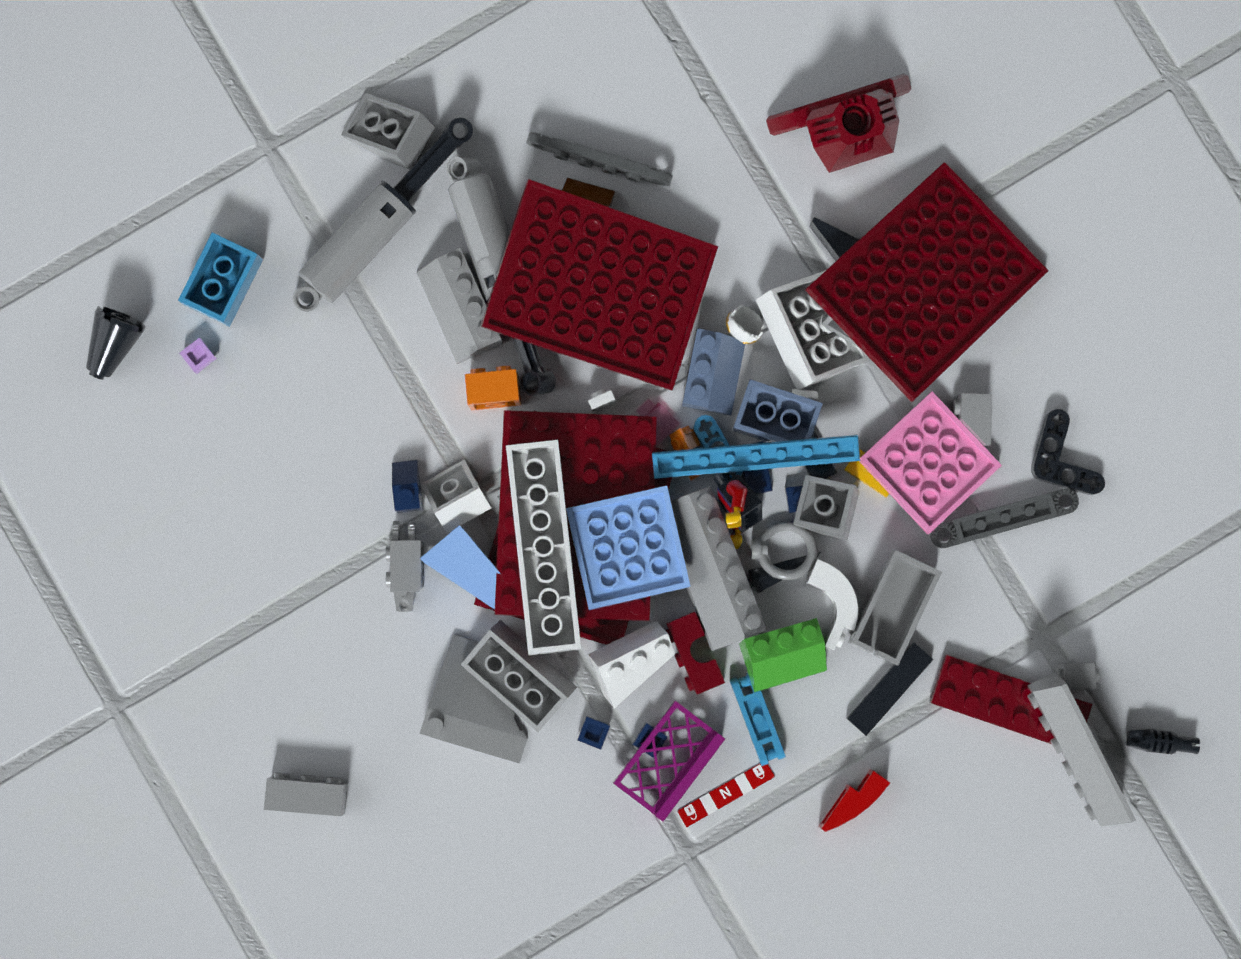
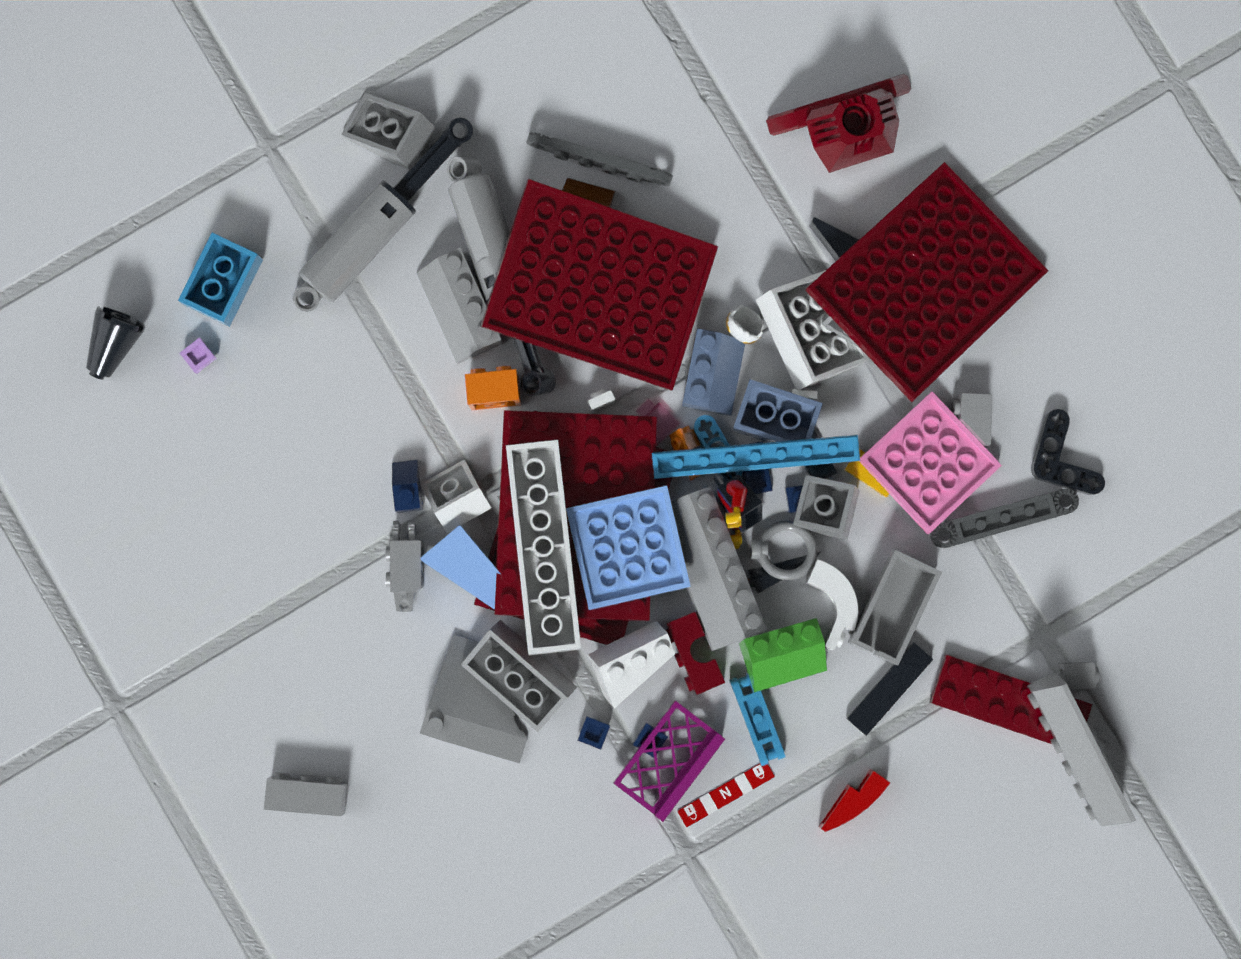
(1161, 741): black hinge -> none

